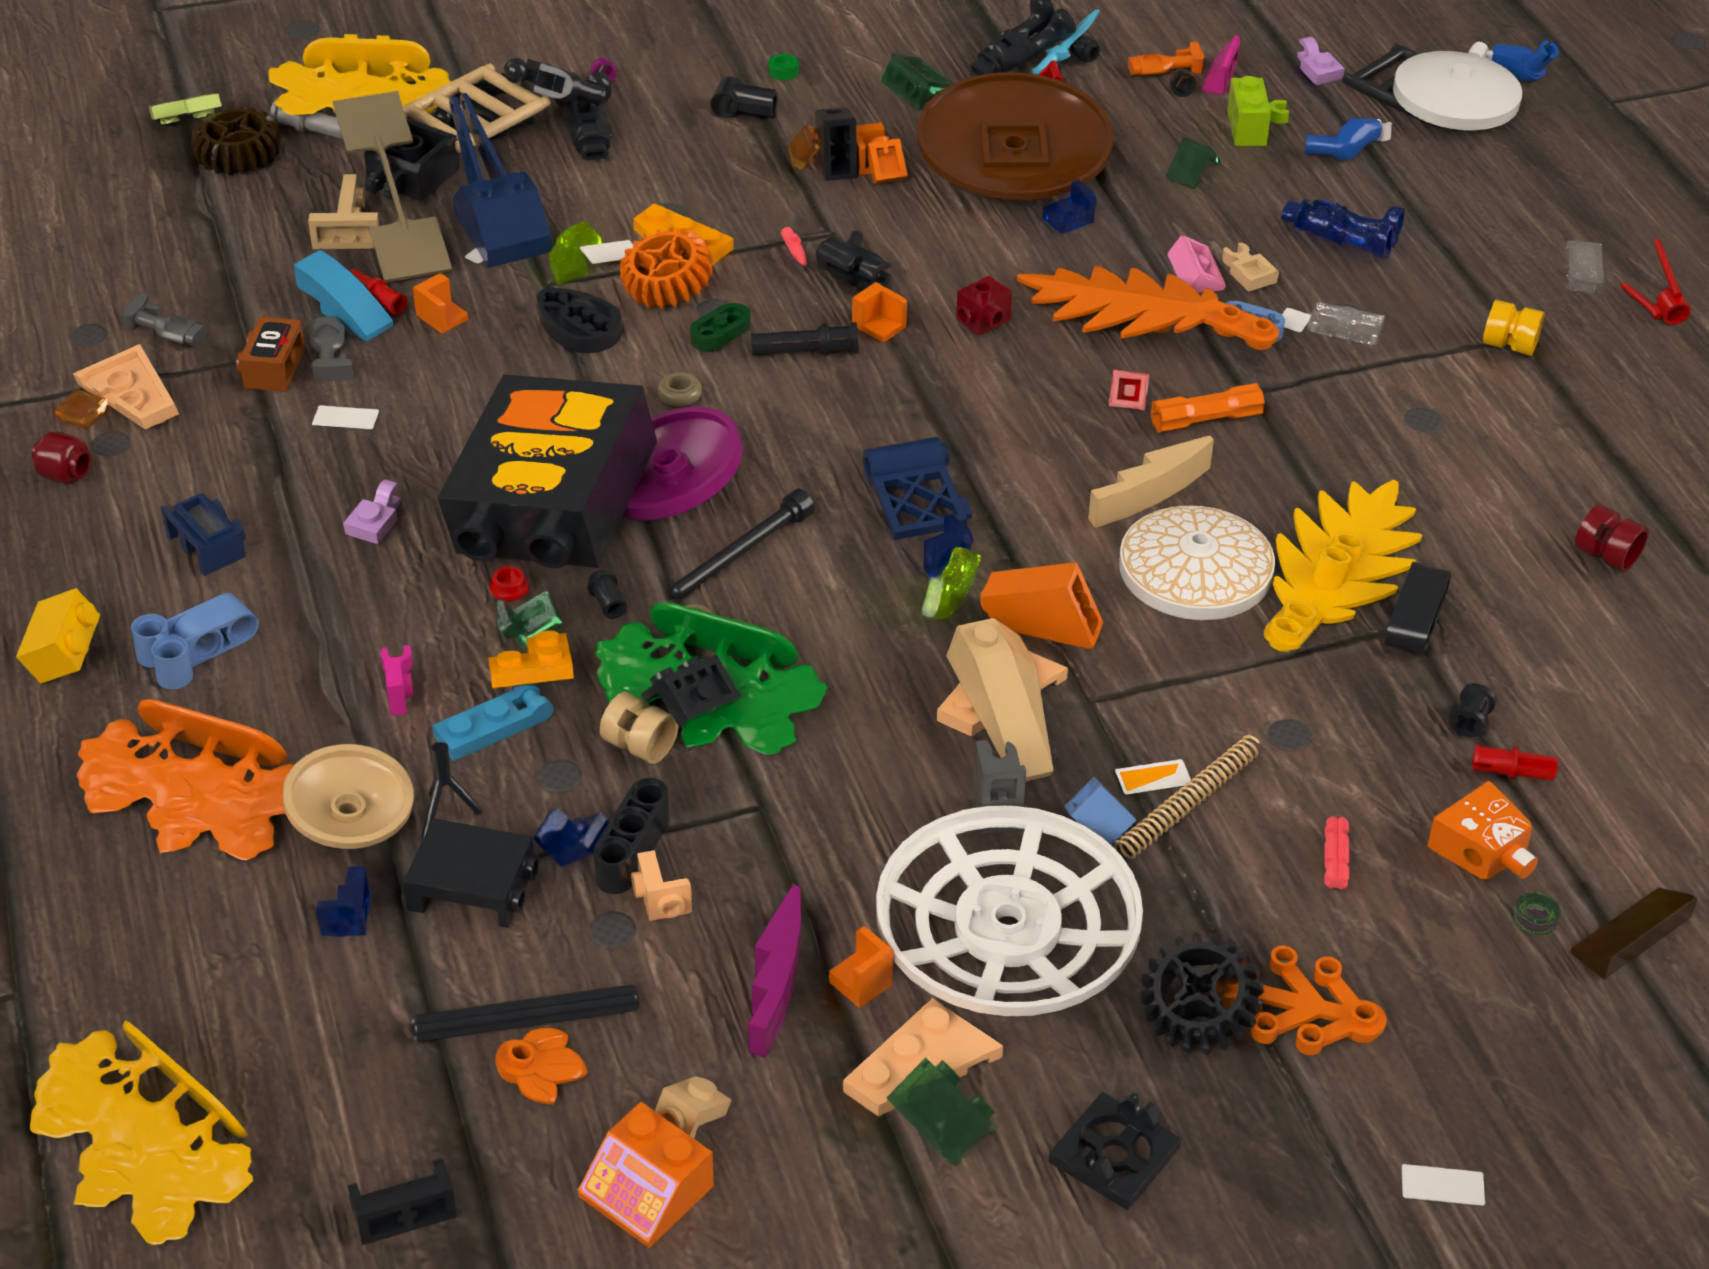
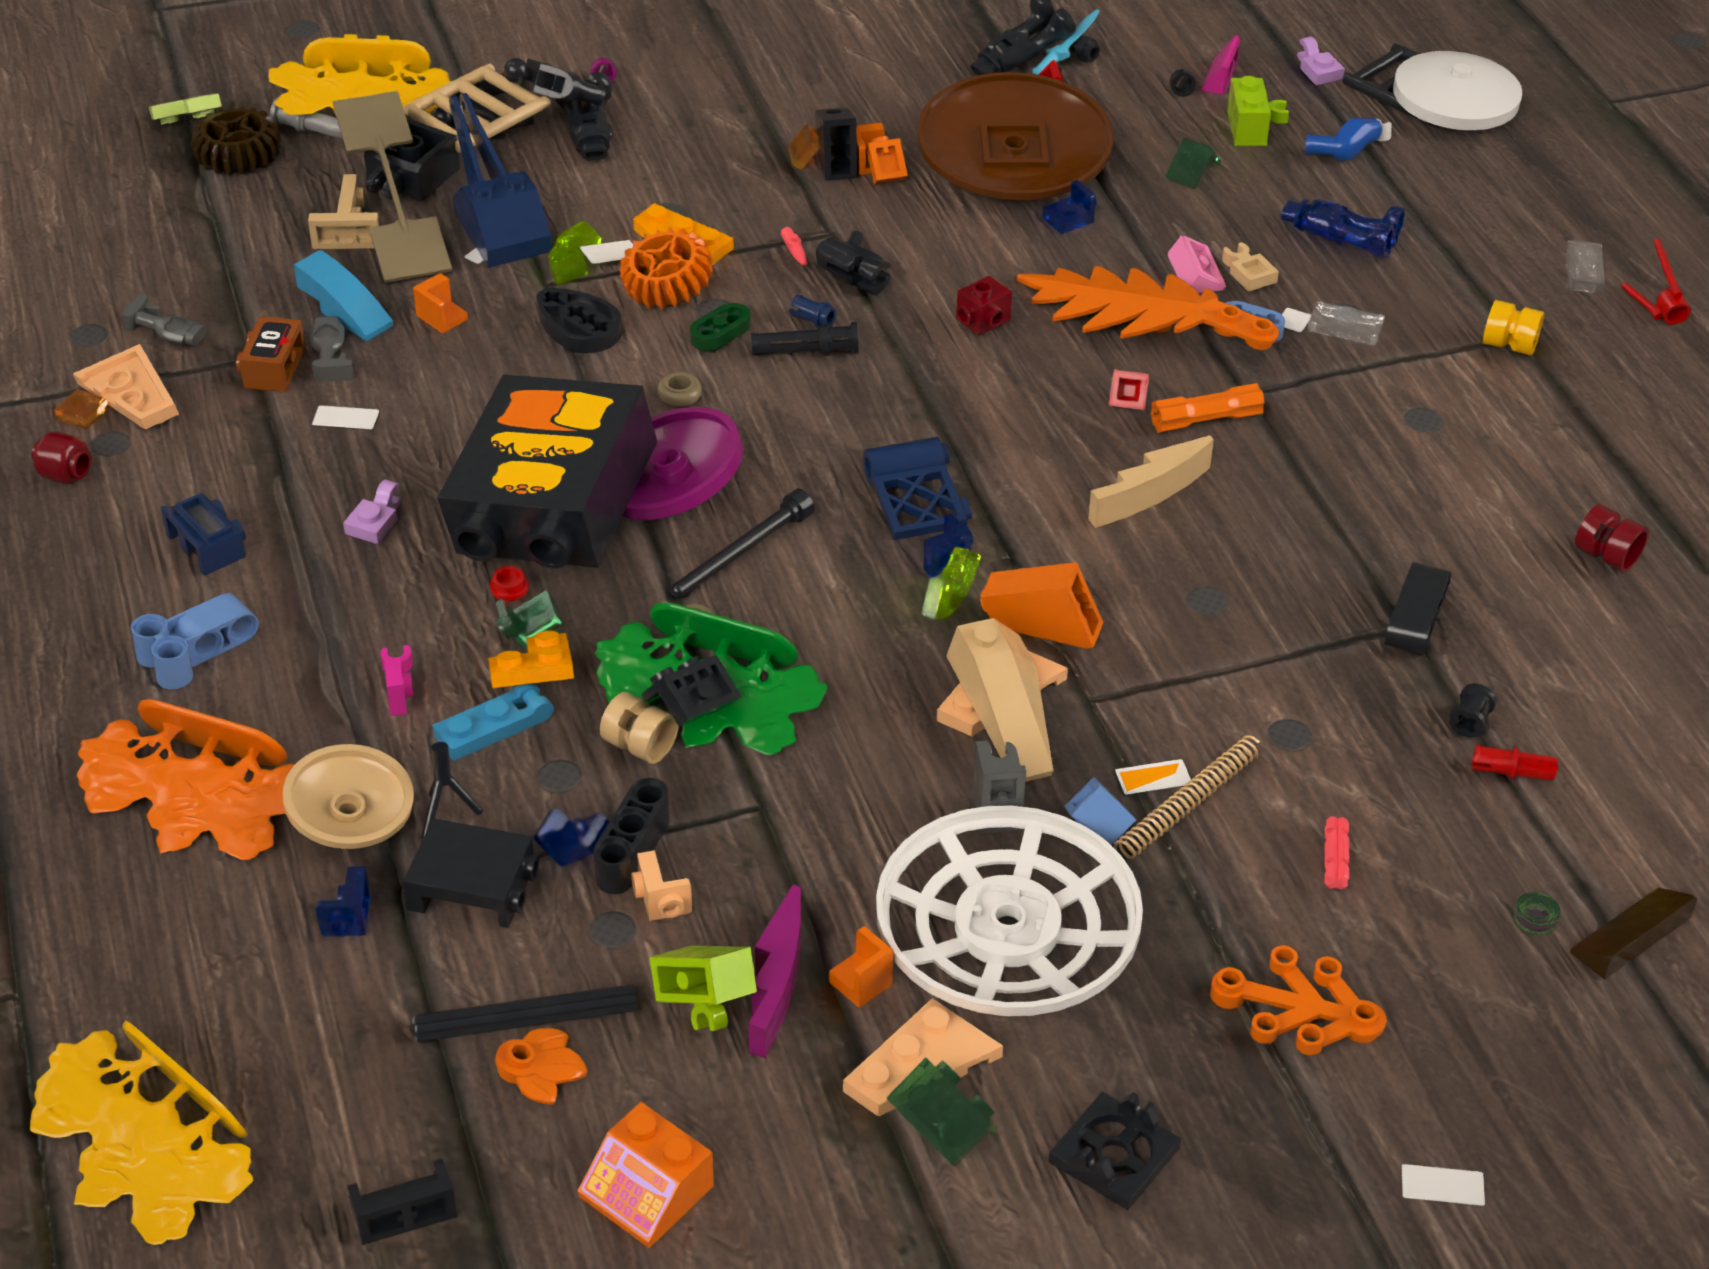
(58, 636): yellow brick -> none
(387, 297): red pin -> none
(604, 587): black pin -> none
(692, 1104): tan bracket -> none
(704, 978): none -> lime brick
(743, 99): black piece -> none
(783, 67): green tile -> none
(813, 311): none -> dark blue pin
(879, 312): orange panel -> none
(913, 79): clear green bracket -> none
(1159, 64): orange piece -> none
(1196, 562): white dish -> none
(1225, 967): black gear -> none
(1338, 562): yellow plant -> none
(1484, 834): orange torso -> none
(1519, 60): blue arm -> none

